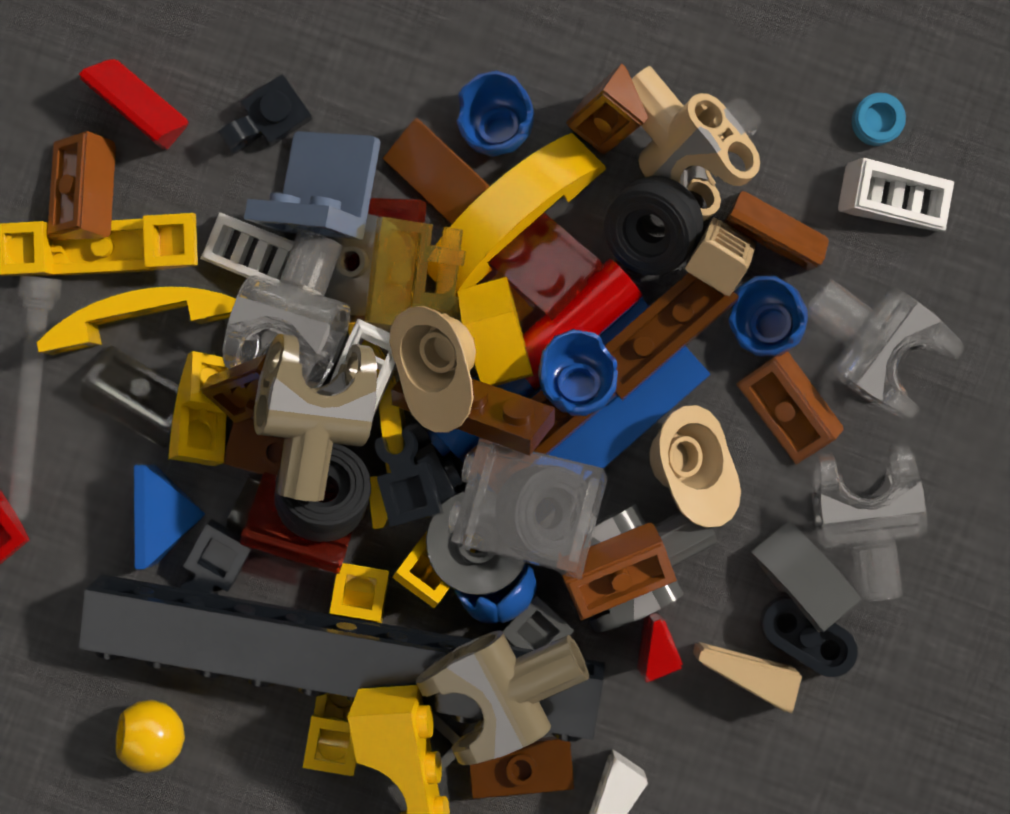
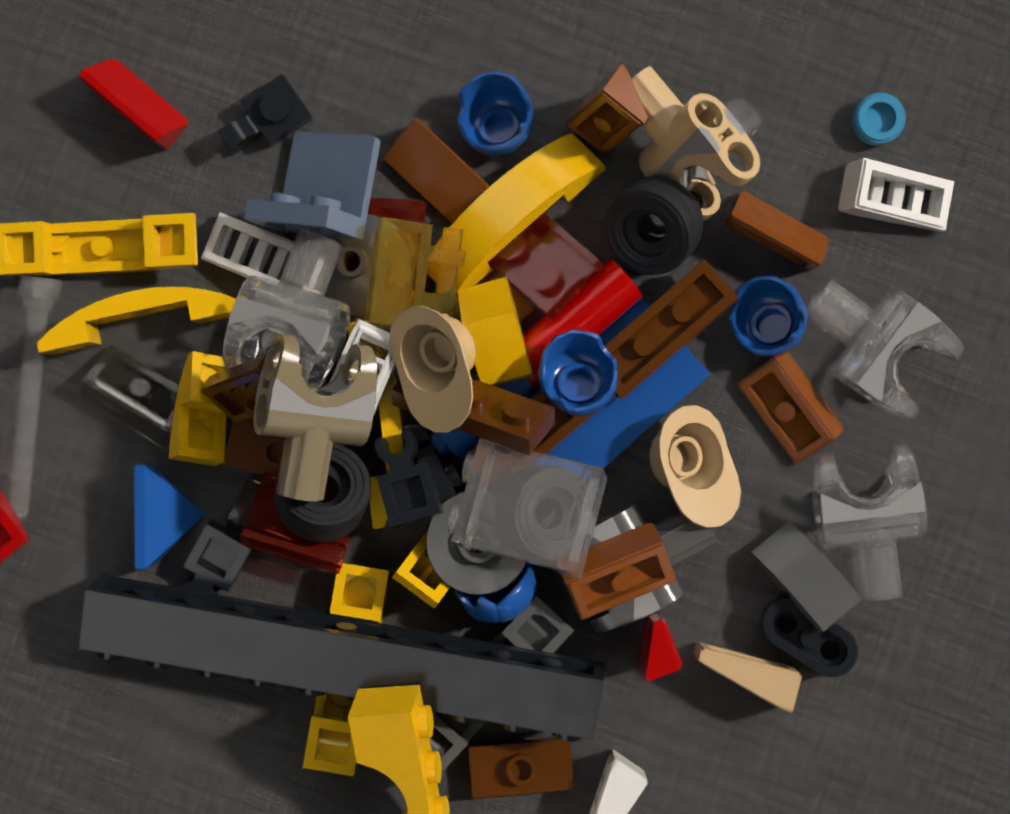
(81, 187): dark orange slope -> none
(149, 736): yellow piece -> none
(505, 690): dark tan connector -> none
(721, 257): tan slope -> none

